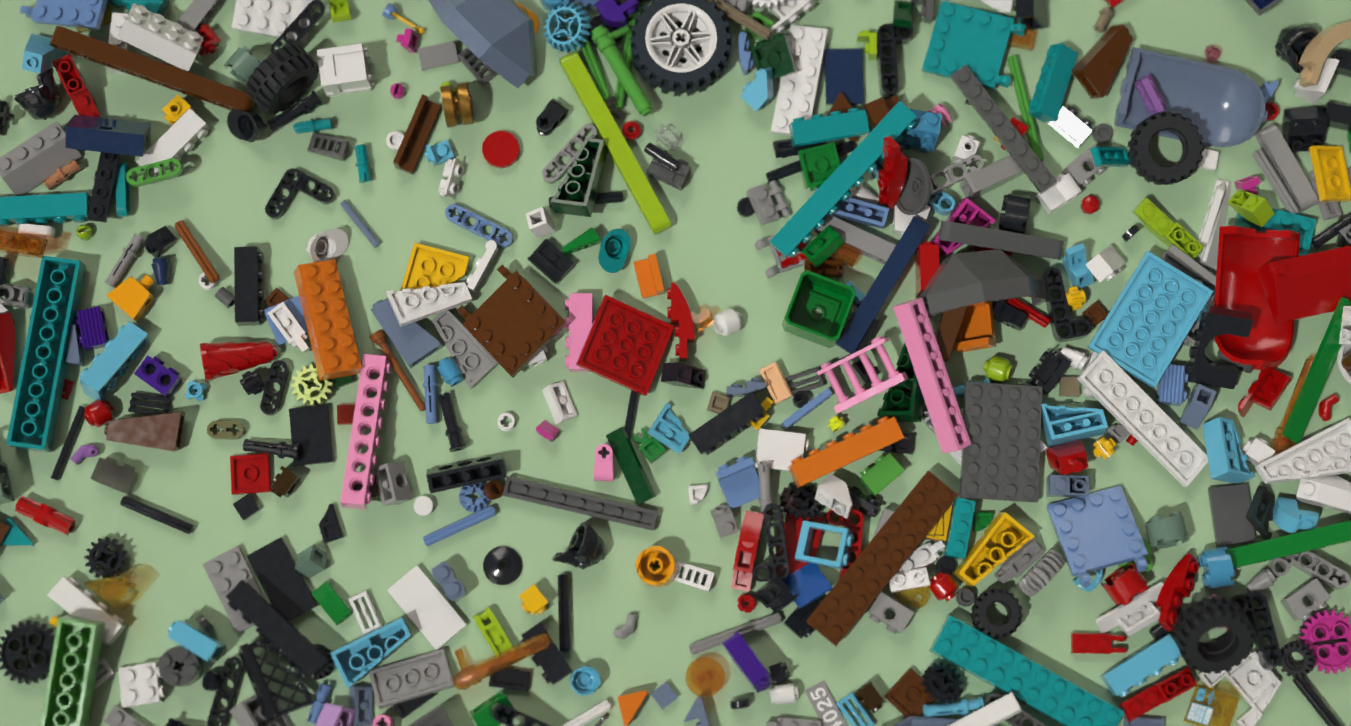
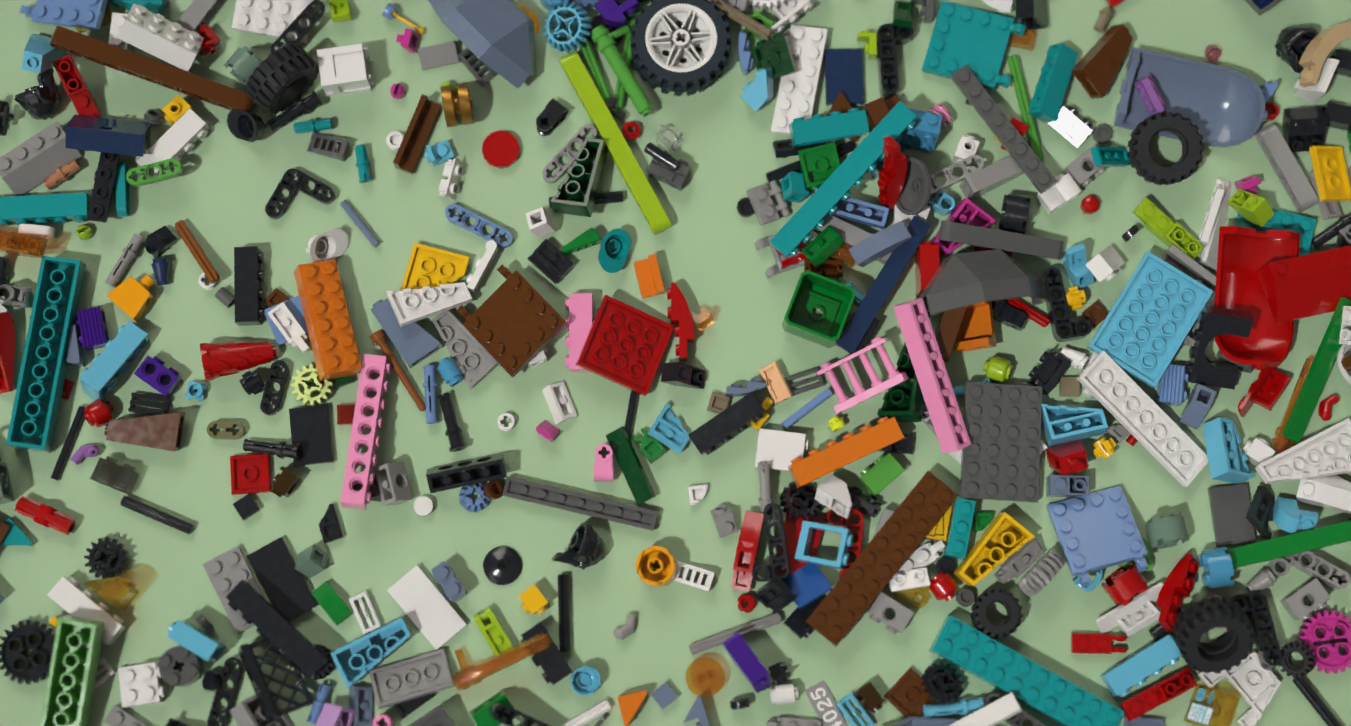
(153, 116): none -> dark grey plate
(459, 526): medium blue axle -> none
(510, 679): black tile -> none
(727, 322): white head -> none
(739, 482): medium blue bracket -> none
(794, 187): none -> teal brick
(797, 397): black hinge -> none
(861, 372): black panel -> none
(863, 194): white cone -> none
(880, 244): none -> sand blue slope
(1209, 160): white tile -> none
(1275, 181): light grey axle -> none

